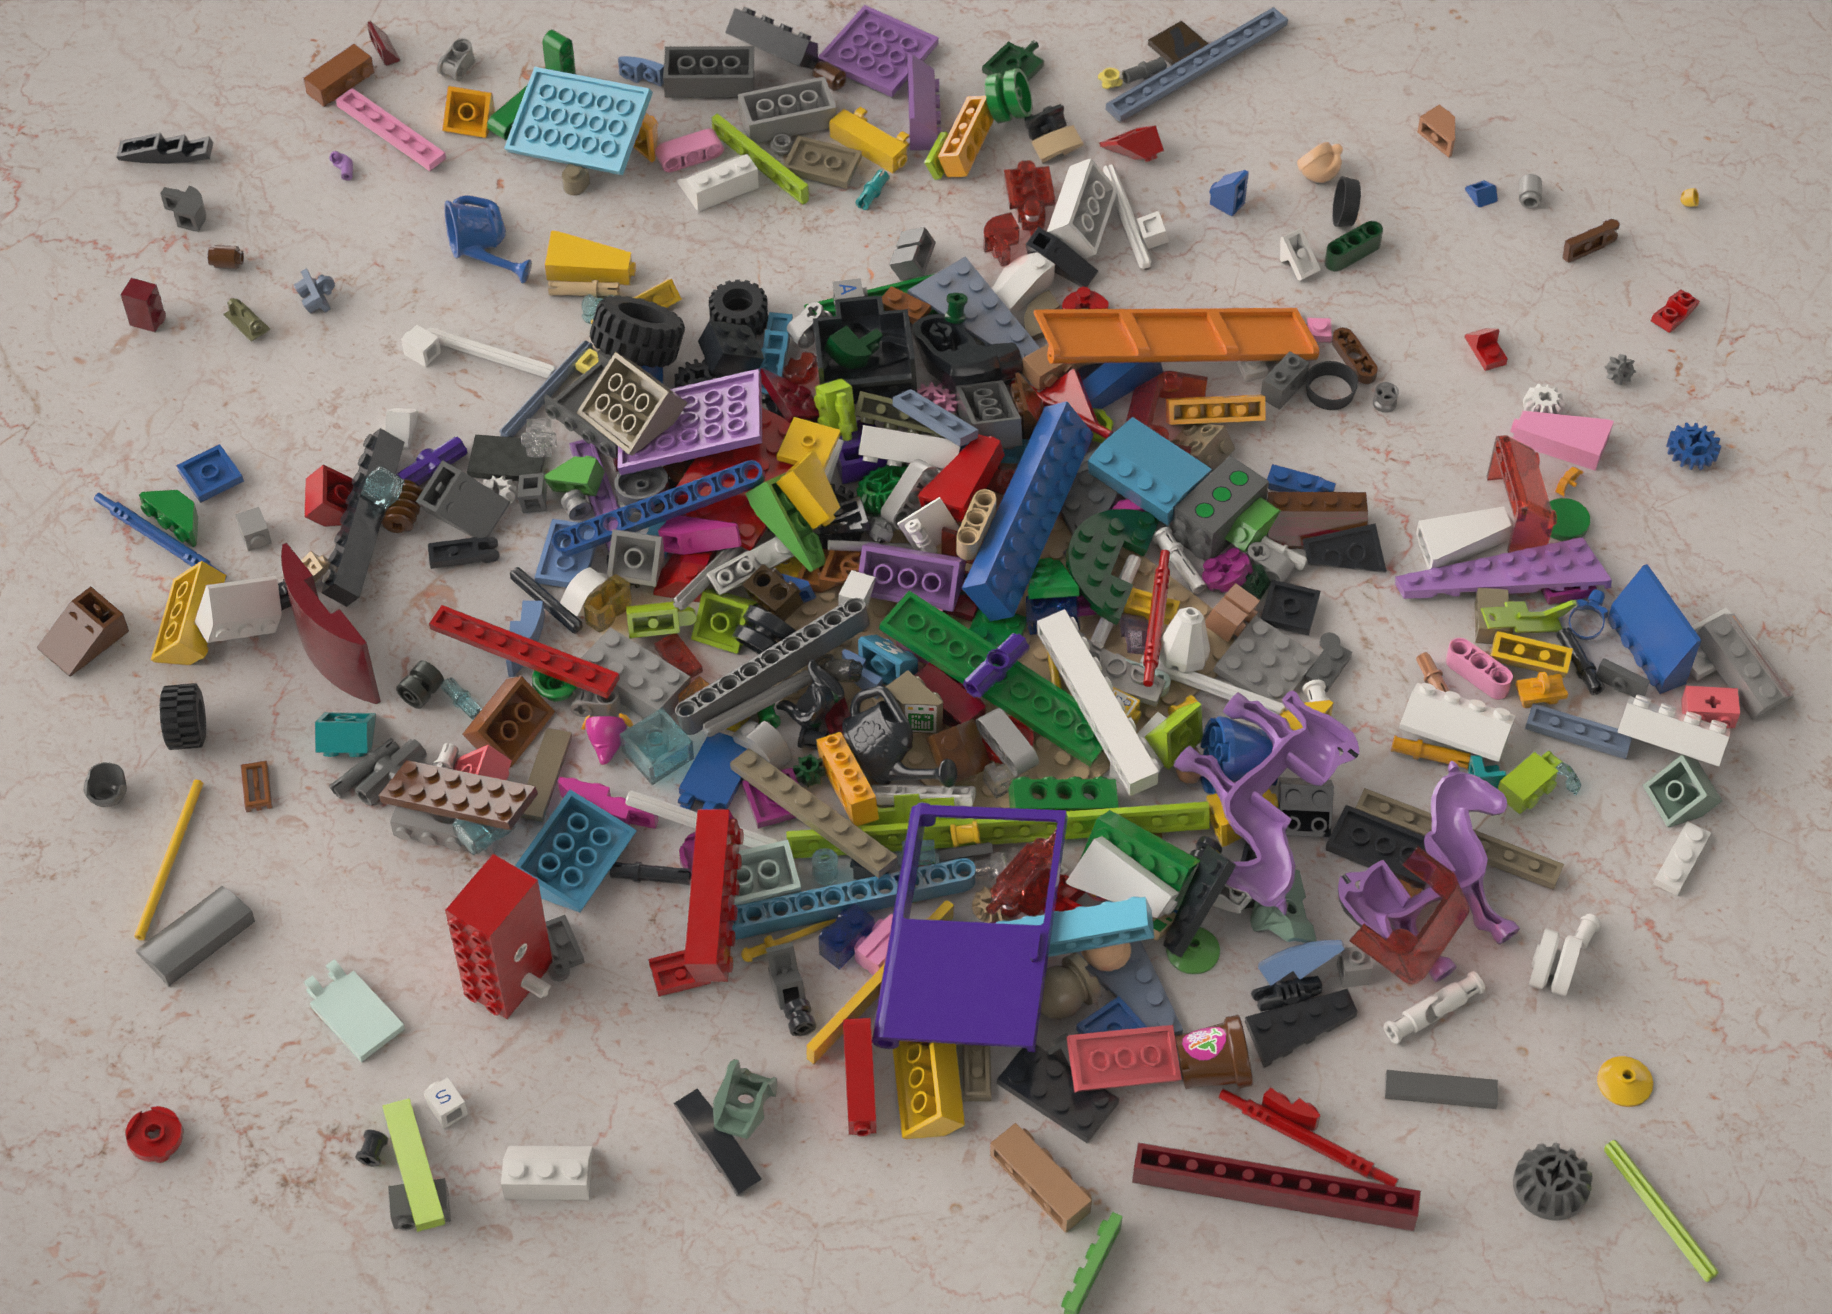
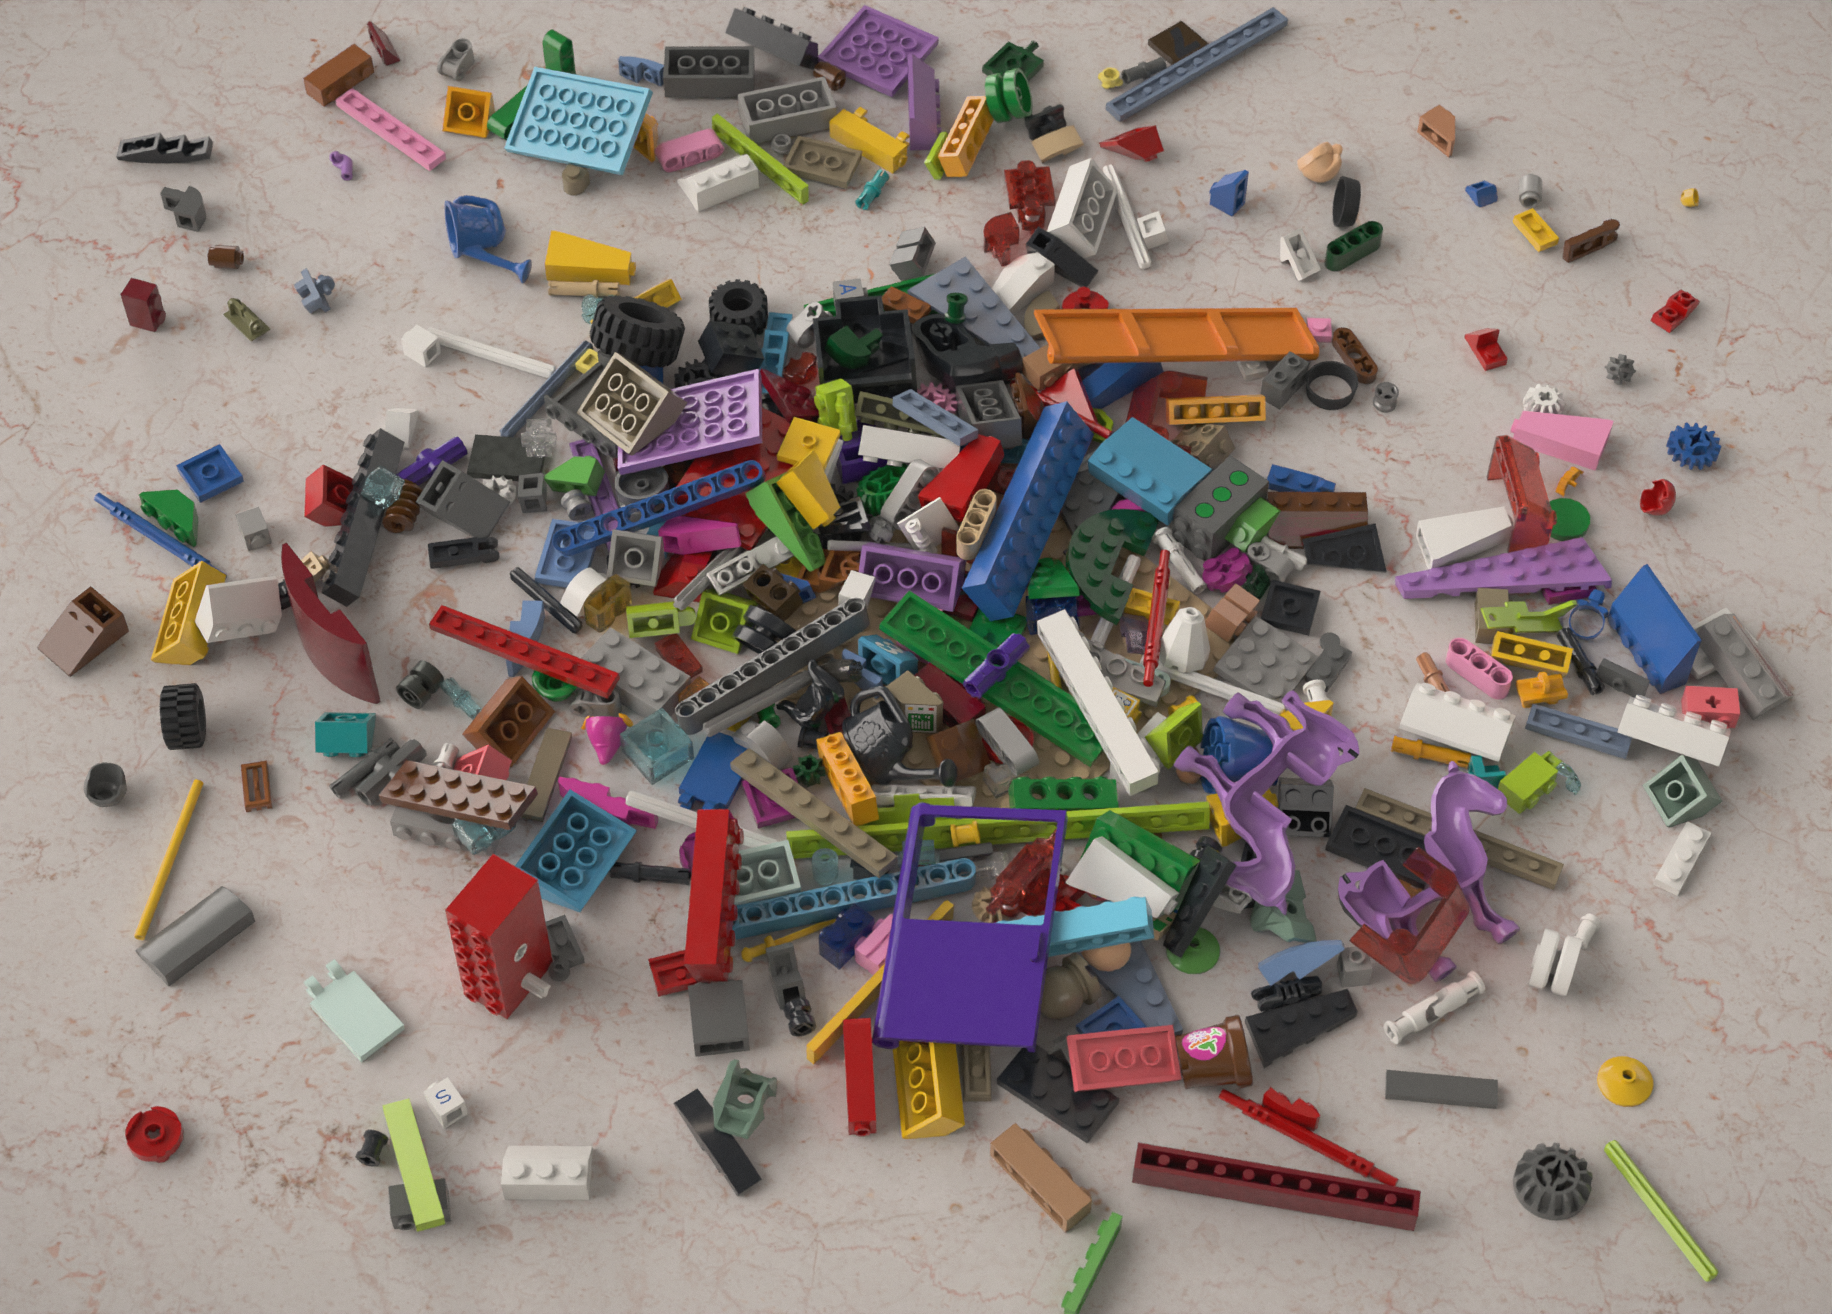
(718, 1018): none -> dark grey brick
(1535, 230): none -> yellow plate
(1658, 499): none -> red hair

